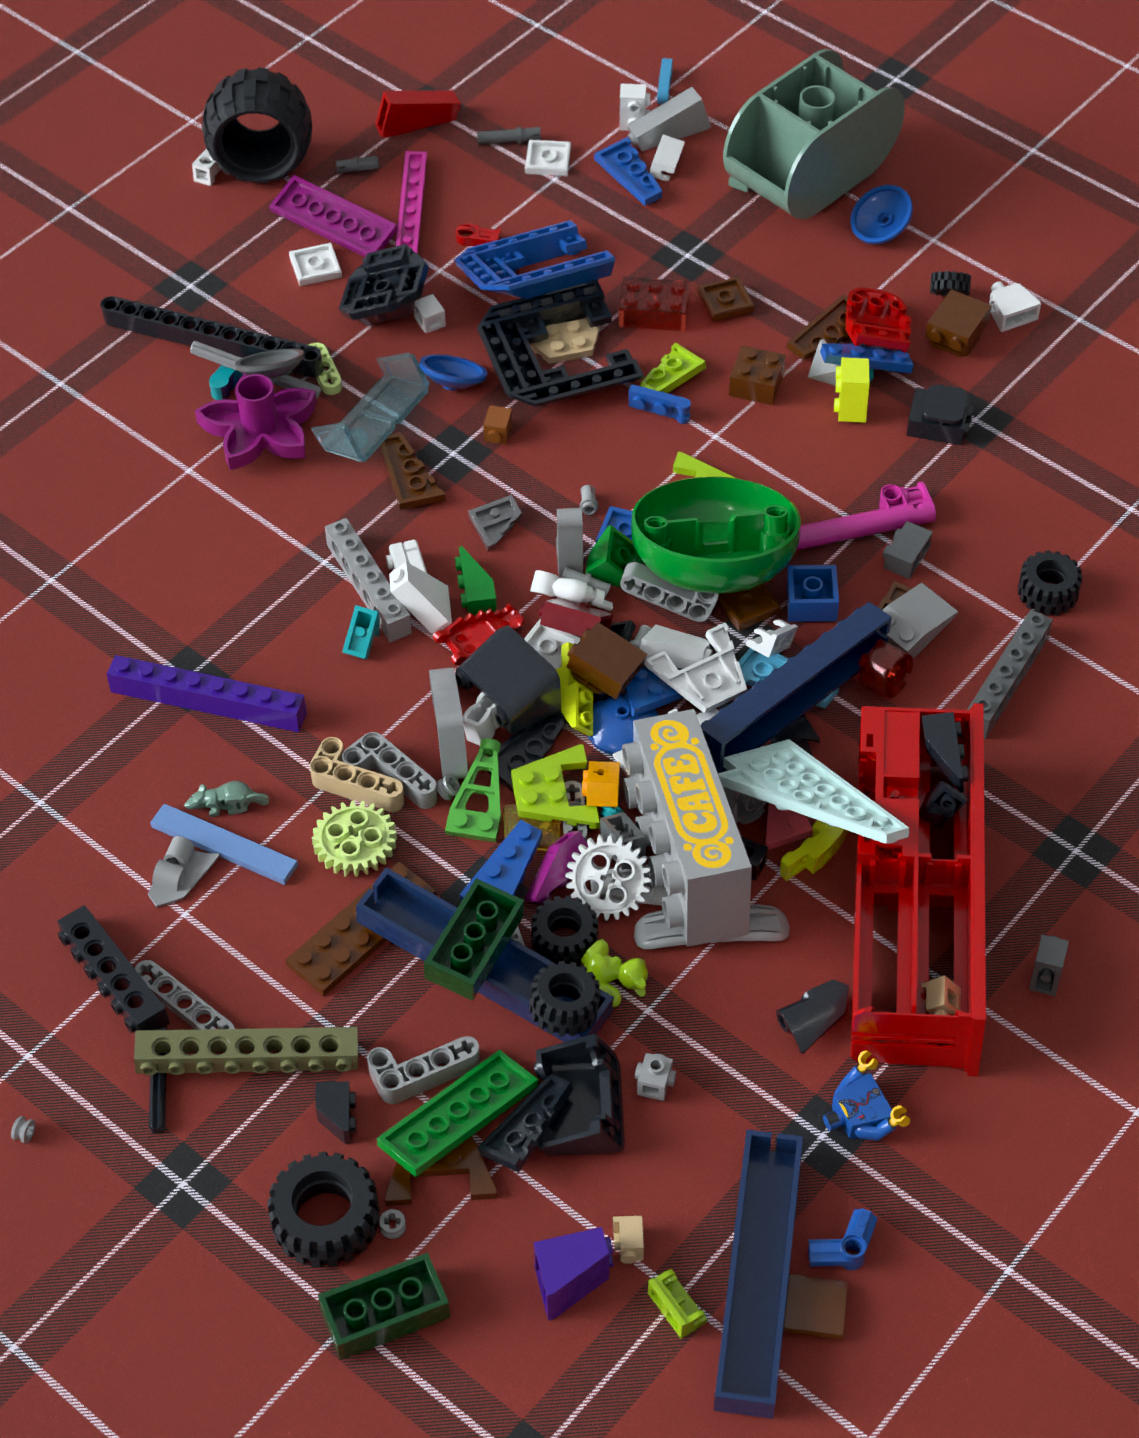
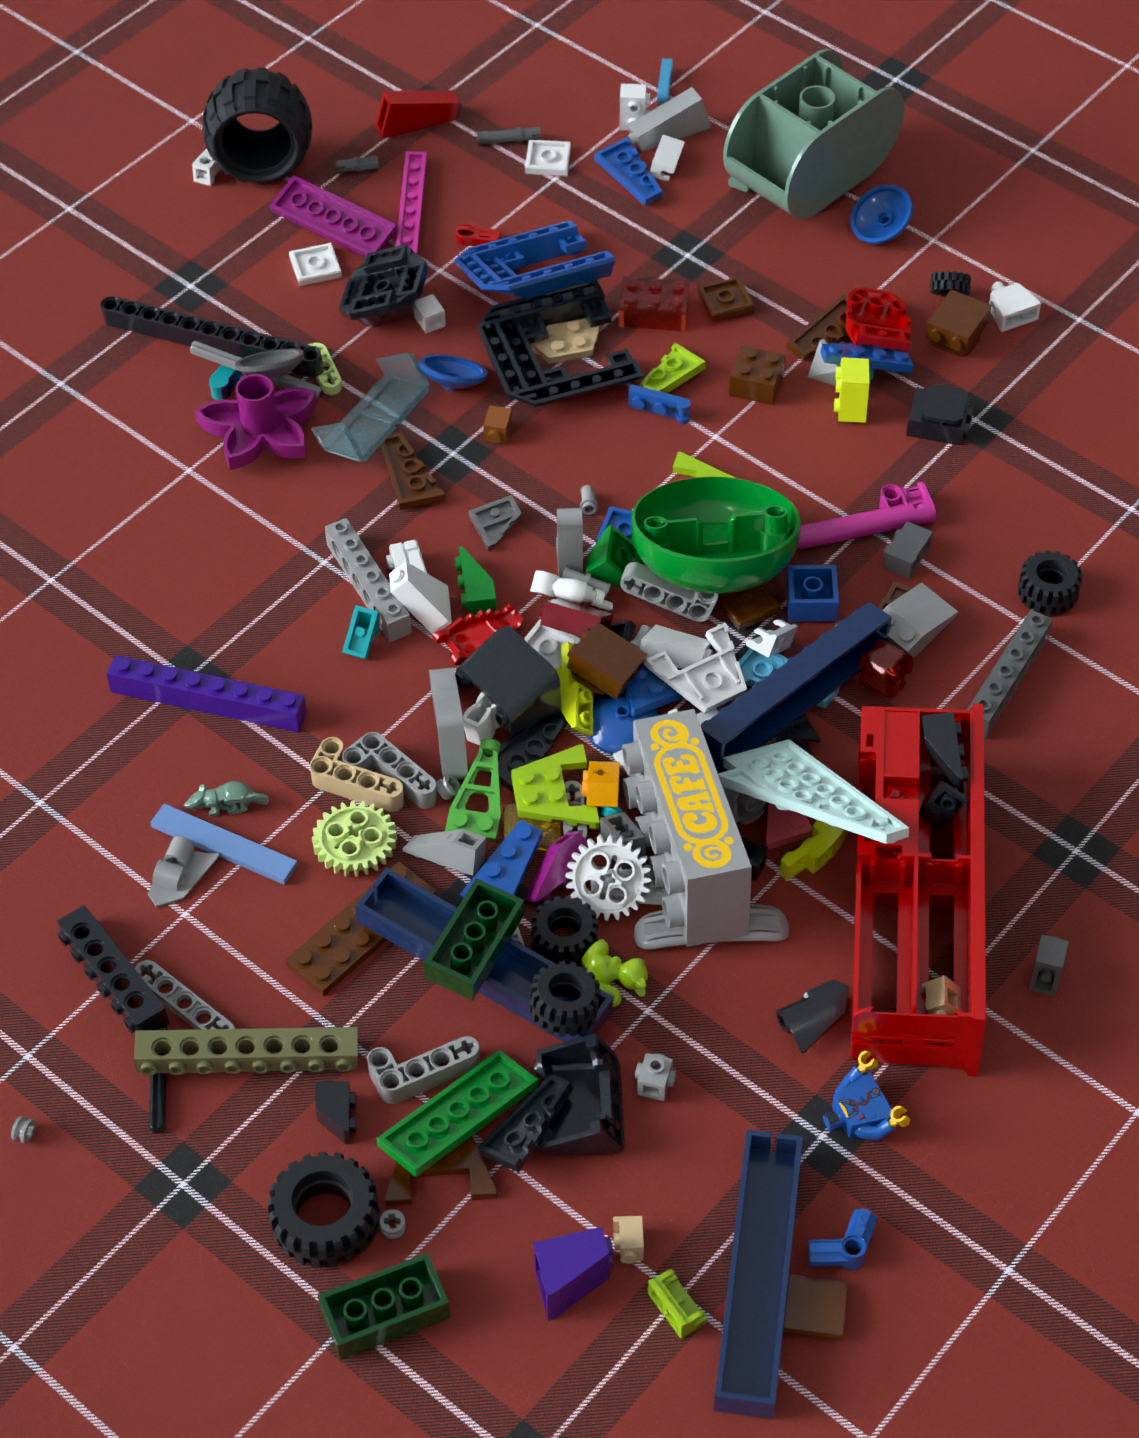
(453, 849): none -> light grey slope

